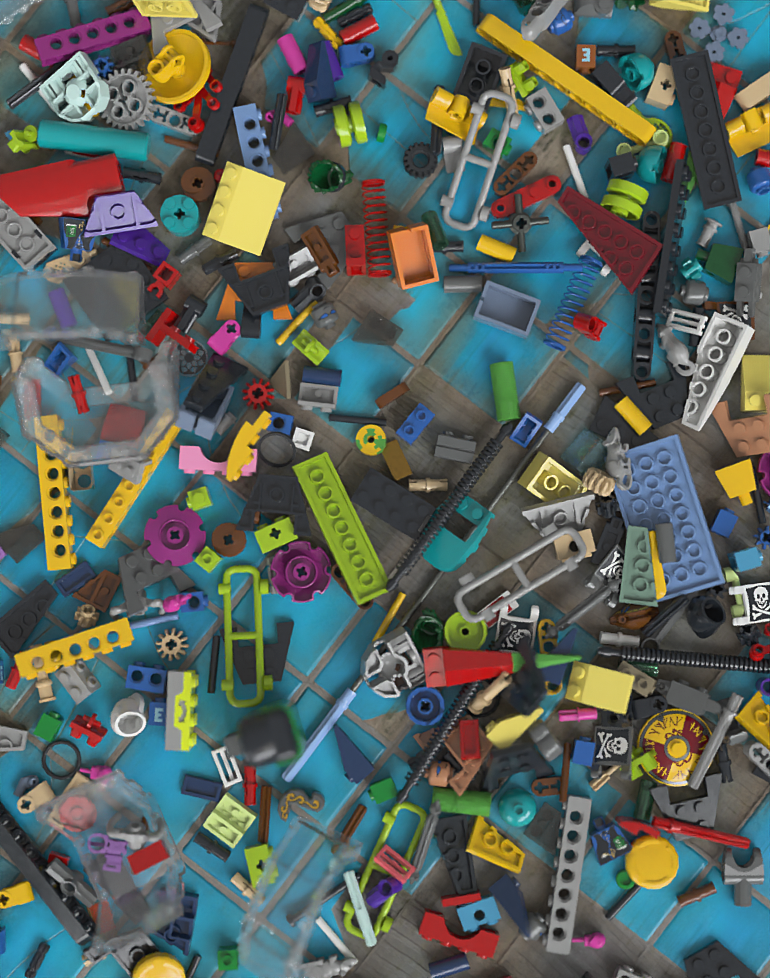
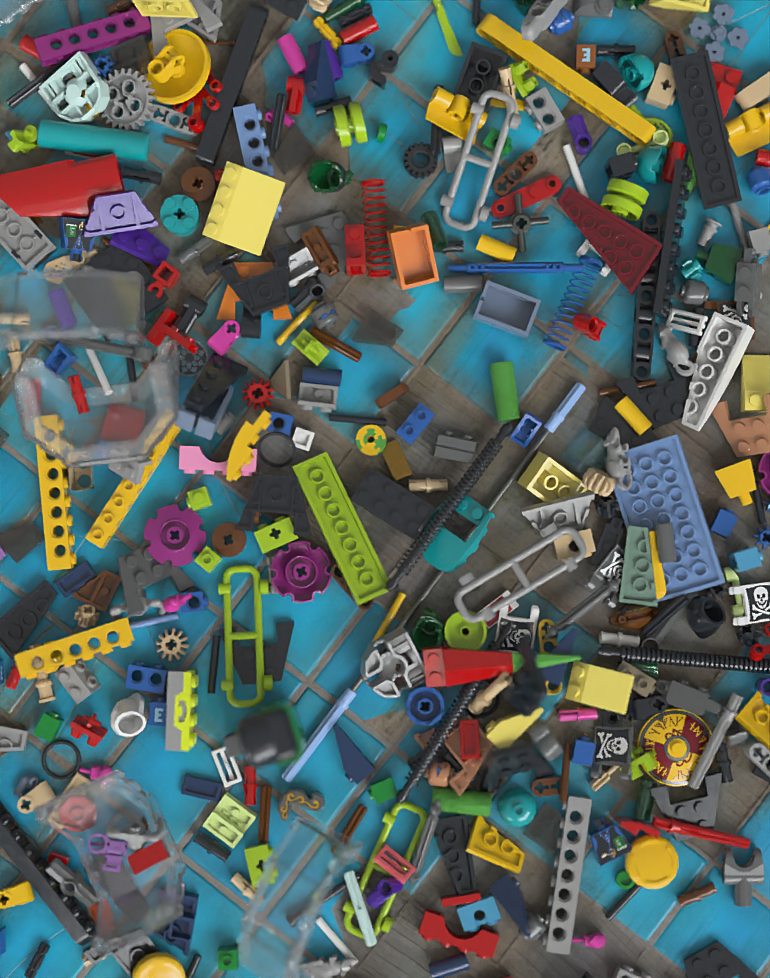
(336, 344): none -> reddish brown axle

